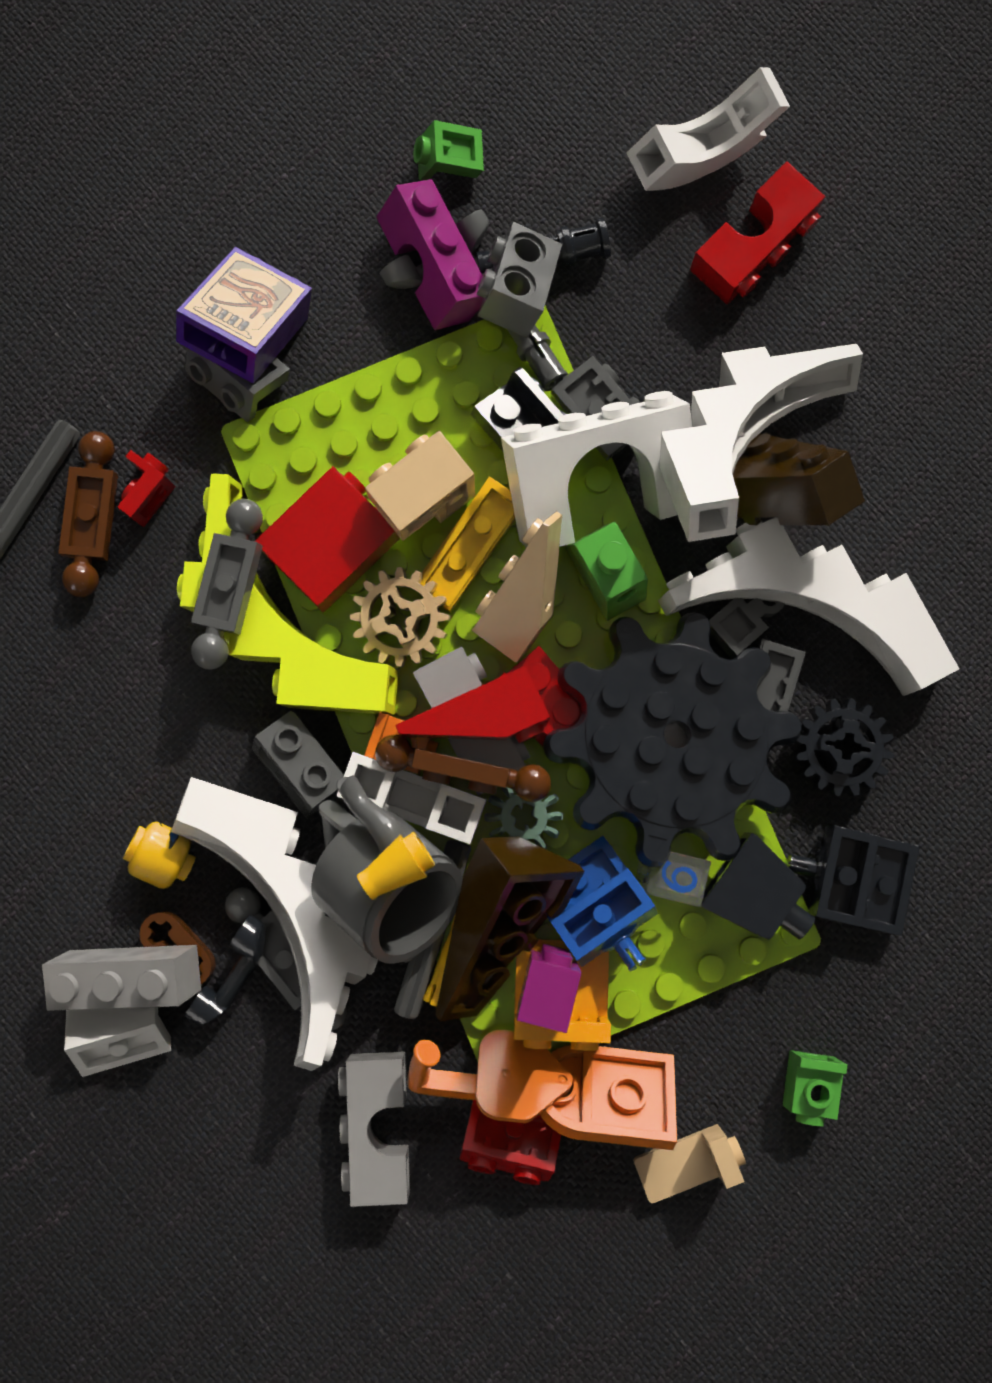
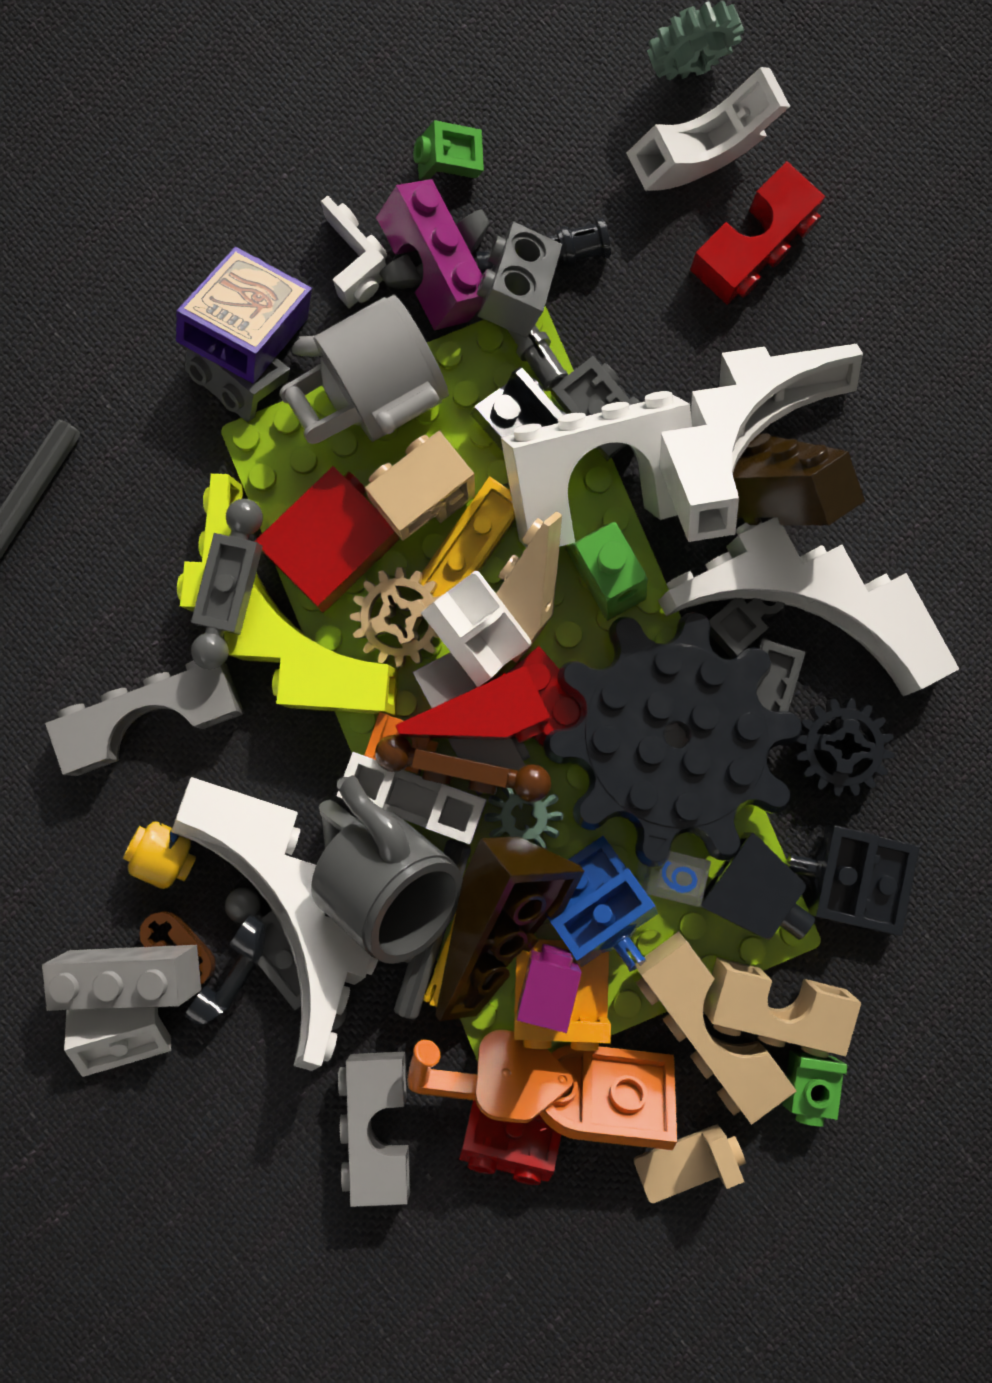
(88, 514): reddish brown plate -> none
(93, 735): none -> light grey arch
(145, 495): red bracket -> none
(297, 763): dark grey bracket -> none
(362, 276): none -> white bracket
(372, 372): none -> light grey piece
(396, 866): yellow cone -> none
(476, 628): none -> white panel
(695, 40): none -> sand green gear
(746, 1071): none -> tan arch
(817, 1020): none -> tan arch

